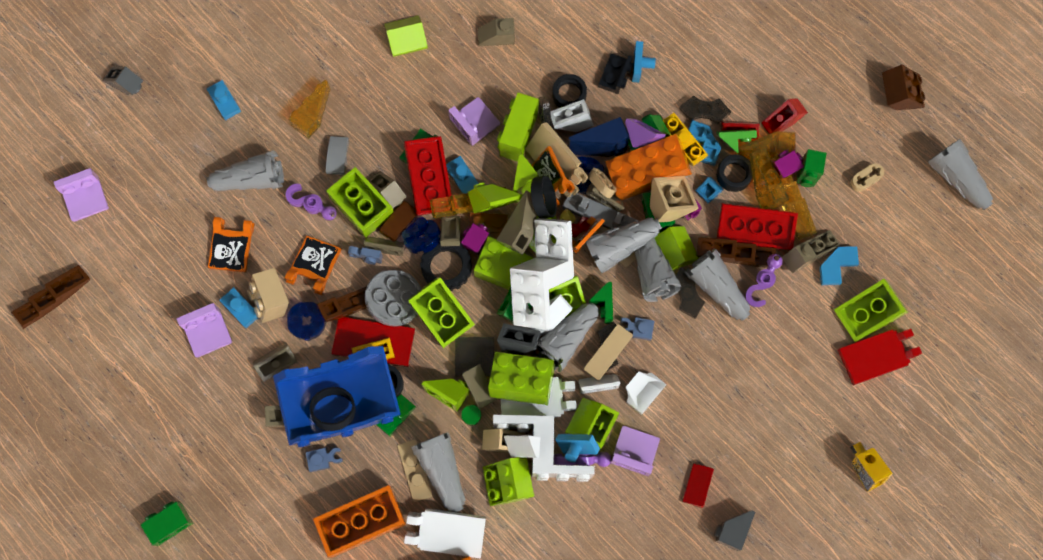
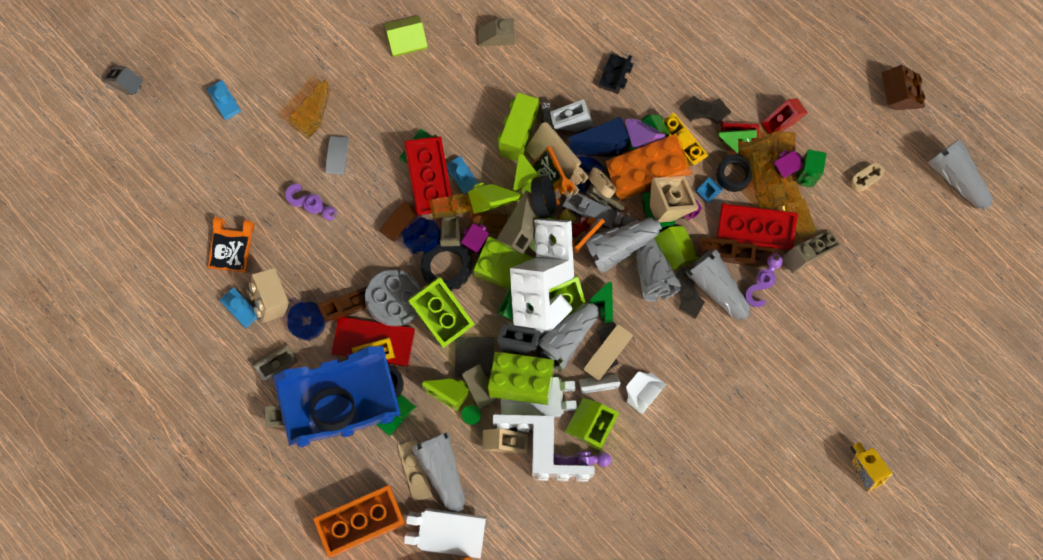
(51, 296): reddish brown slope -> none
(82, 194): lavender bracket -> none
(166, 523): green brick -> none
(205, 330): lavender bracket -> none
(256, 172): light grey cone -> none
(315, 262): flag -> none
(320, 459): sand blue plate -> none
(360, 202): lime brick -> none
(369, 255): sand blue plate -> none
(385, 246): dark tan slope -> none
(388, 189): dark tan slope -> none
(474, 120): lavender bracket -> none
(508, 481): lime slope -> none
(523, 446): white slope -> none
(568, 79): black tyre -> none
(577, 444): dark azure tile -> none
(635, 451): lavender bracket -> none
(640, 327): sand blue plate -> none
(641, 62): dark azure tile -> none
(698, 485): red slope -> none
(704, 136): dark azure tile -> none
(734, 531): dark grey slope -> none
(842, 257): dark azure tile -> none
(871, 310): lime slope -> none
(877, 355): red tile -> none

